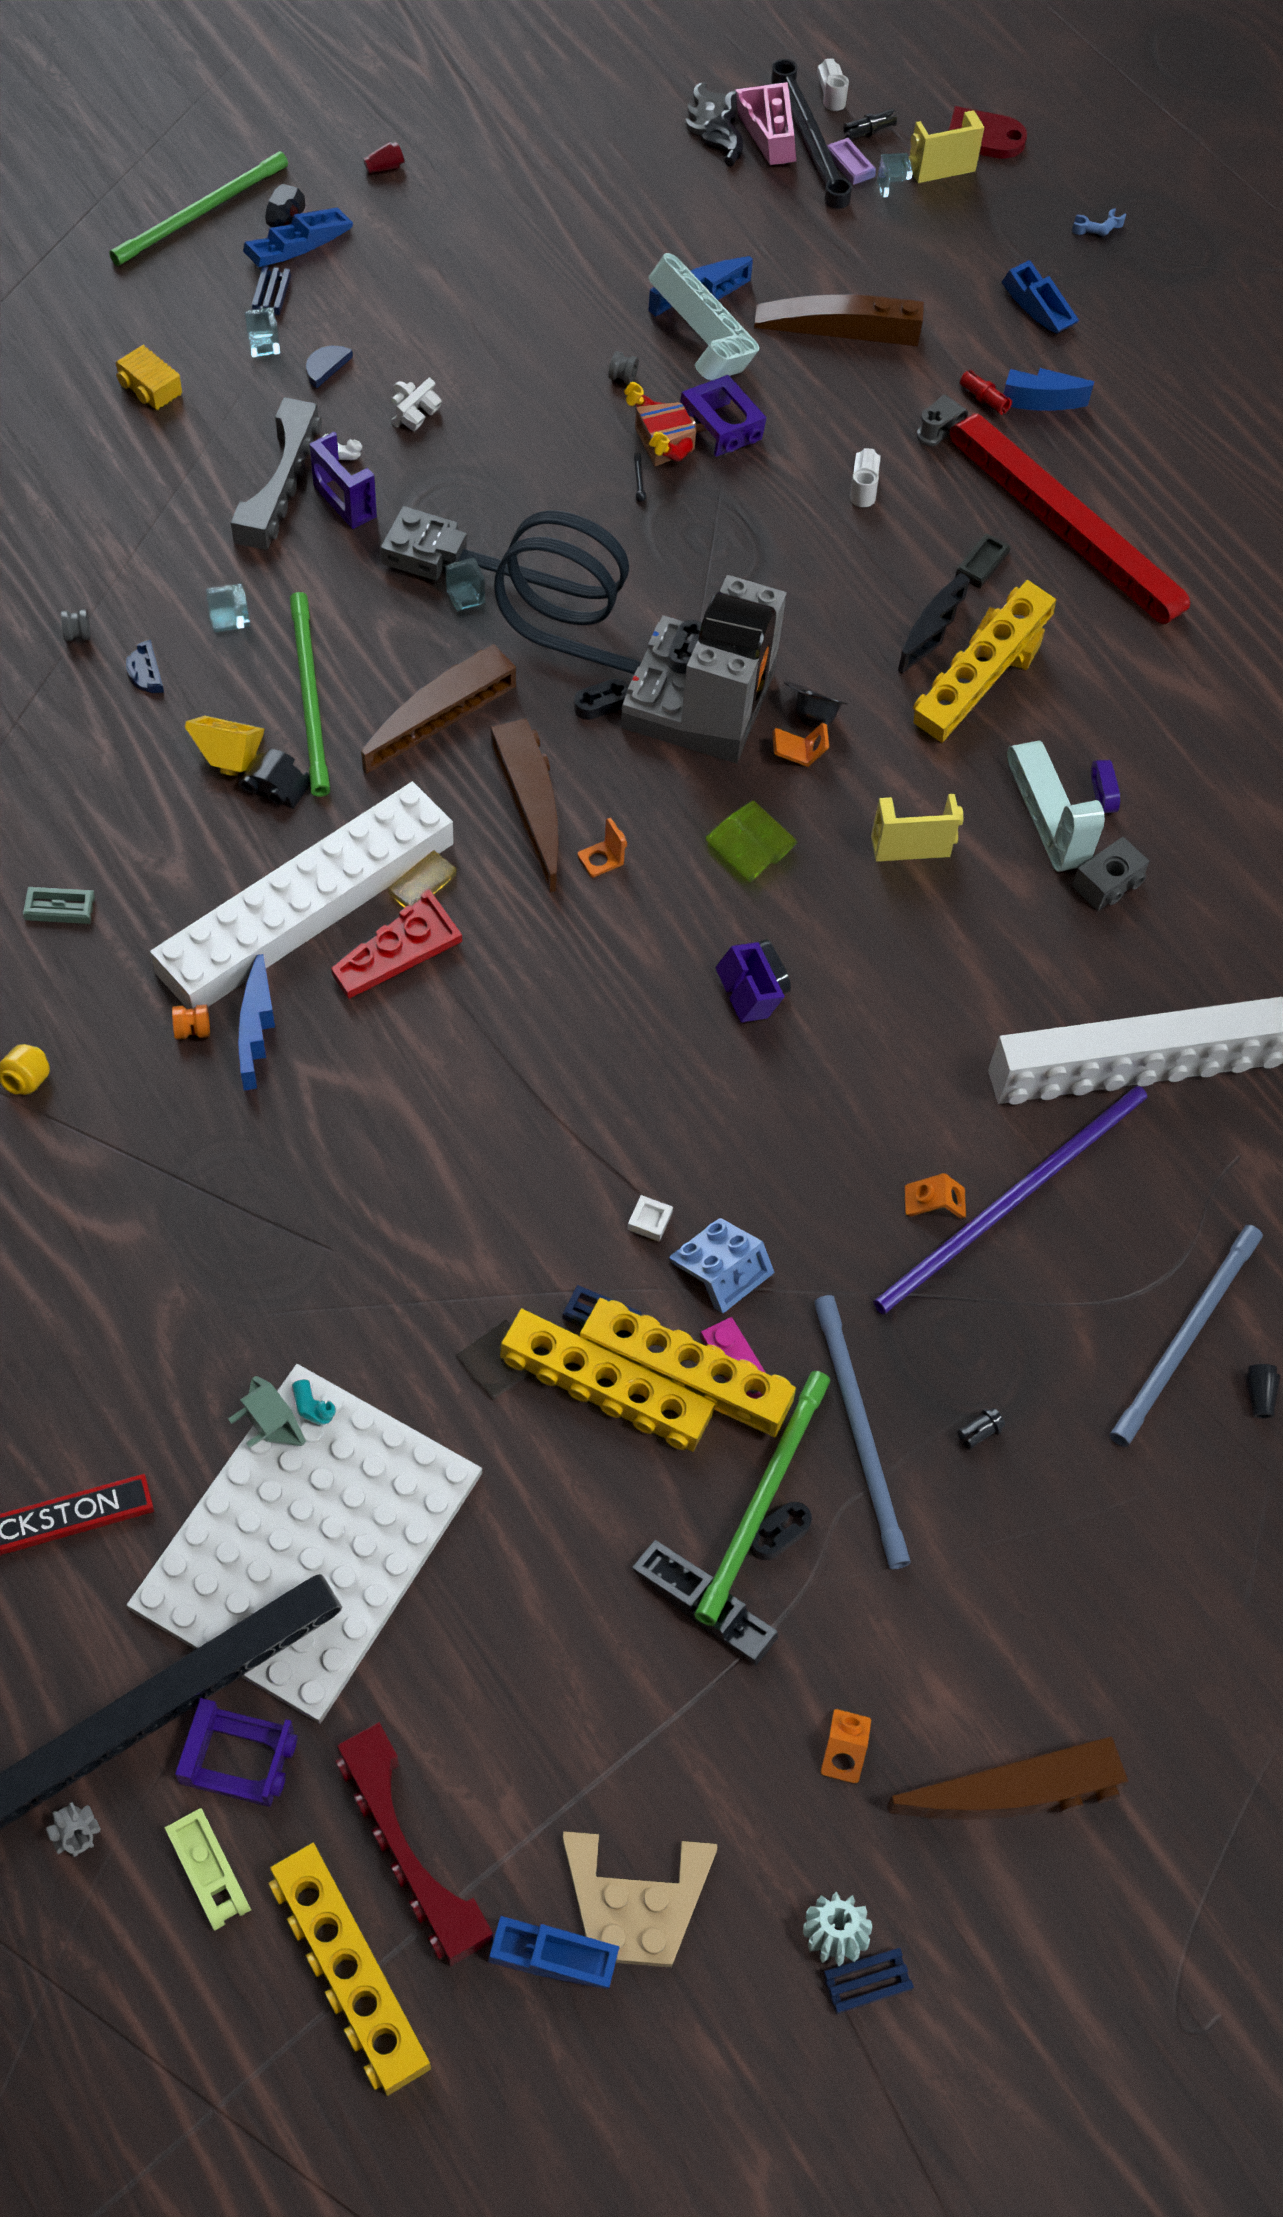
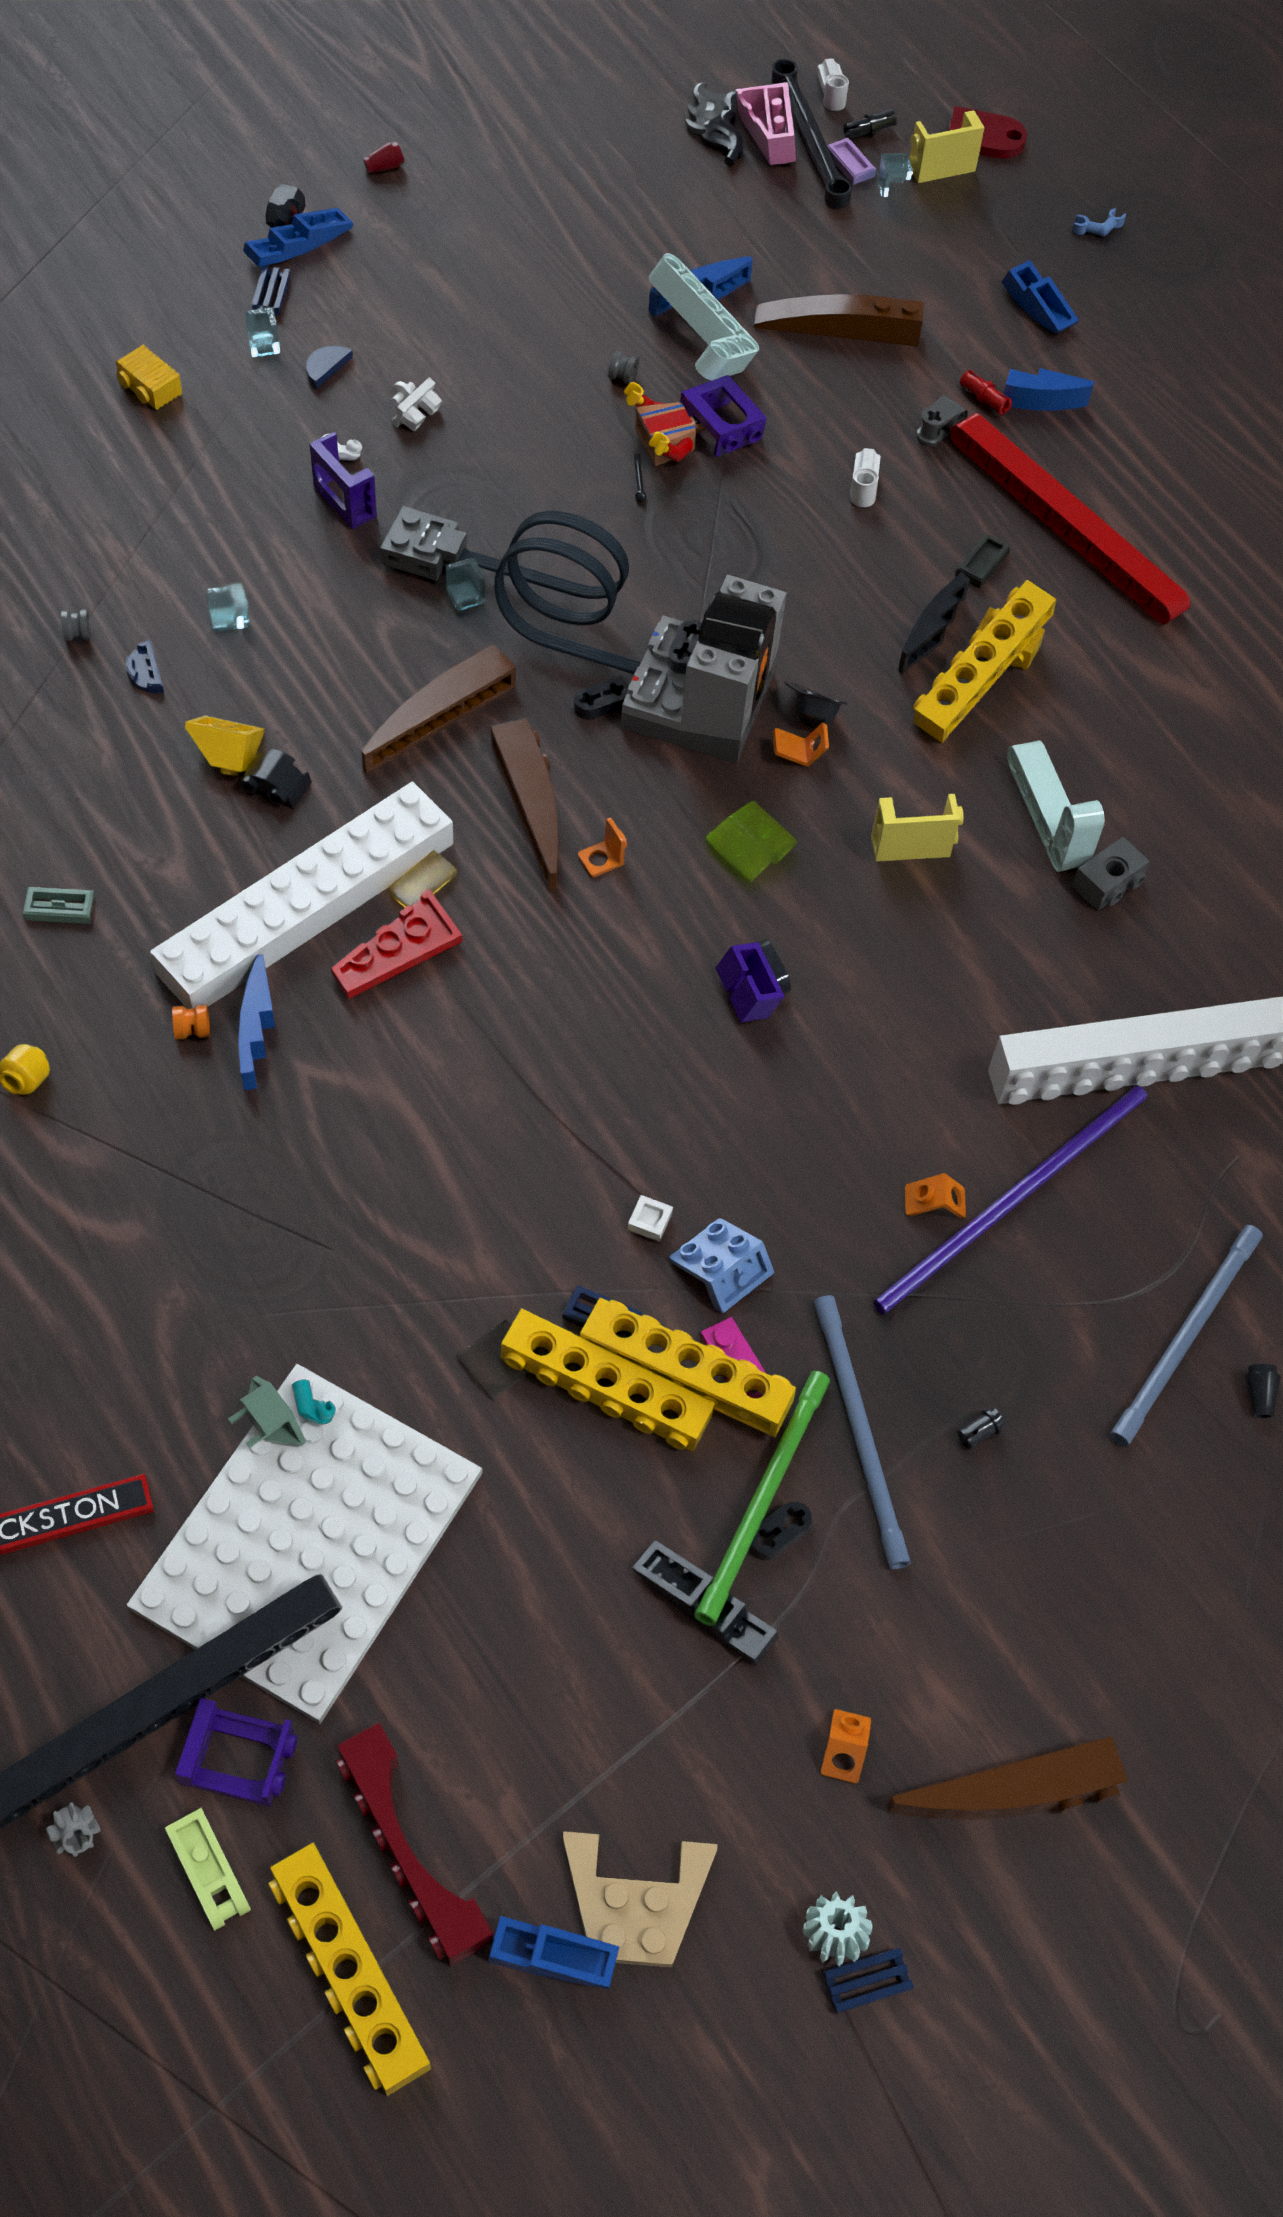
(133, 246): bright green piece -> none
(258, 519): arch -> none
(318, 770): bright green piece -> none
(1105, 785): dark purple beam -> none

